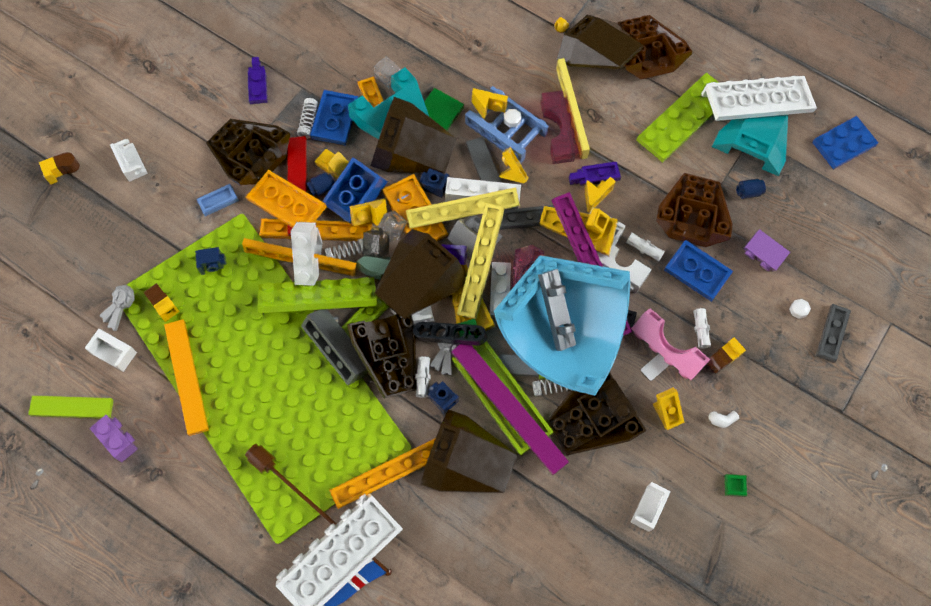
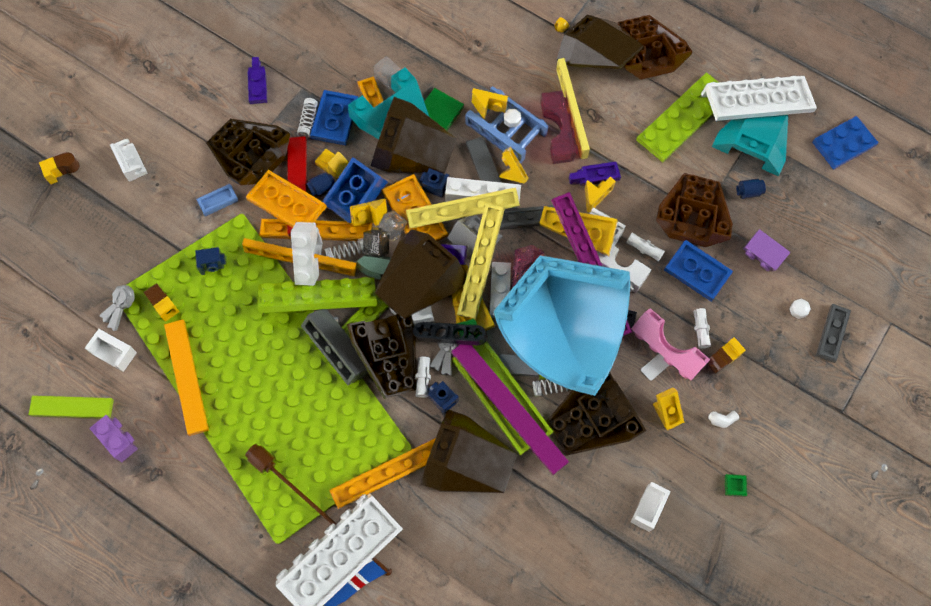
(557, 309): hinge -> none
(597, 221): yellow brick -> none

